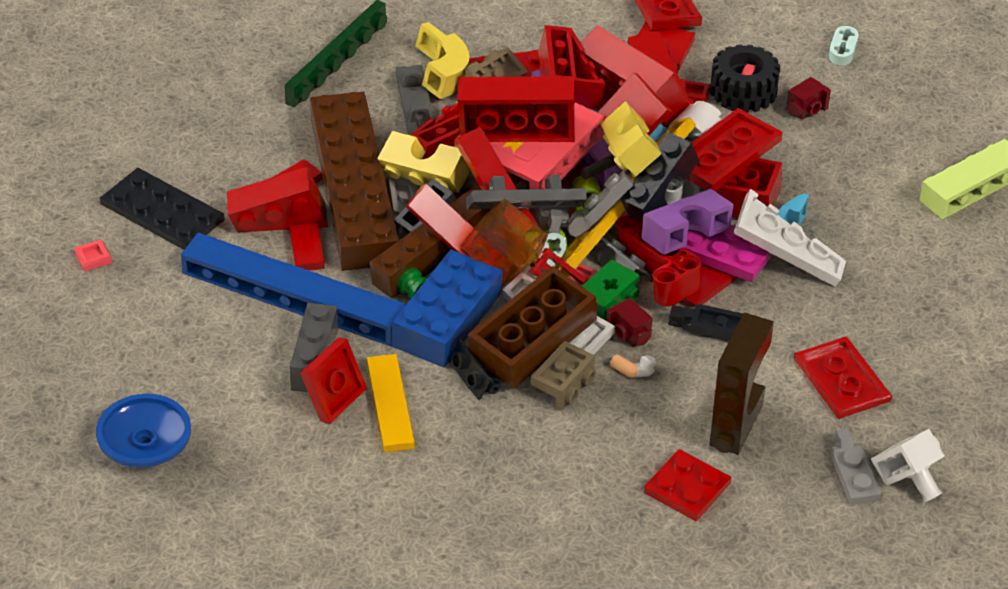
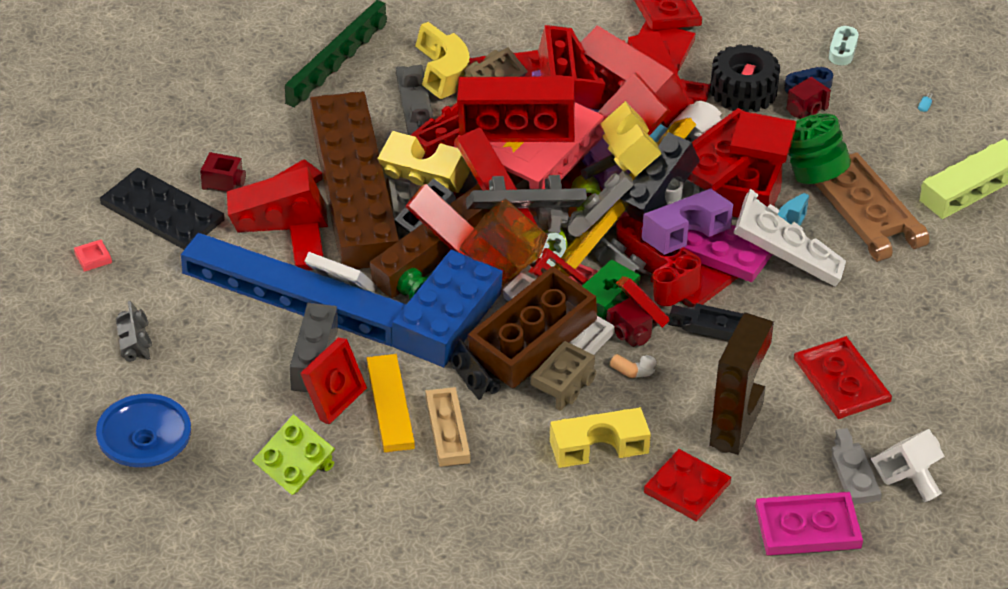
(133, 334): none -> dark grey hinge
(222, 172): none -> dark red brick
(294, 455): none -> lime hinge
(339, 272): none -> white tile
(447, 426): none -> tan plate
(622, 429): none -> light yellow arch
(634, 292): none -> red tile
(763, 137): none -> red tile
(808, 523): none -> dark pink plate
(818, 149): none -> green wheel
(821, 74): none -> dark blue beam
(872, 209): none -> medium nougat hinge
(925, 103): none -> medium azure piece

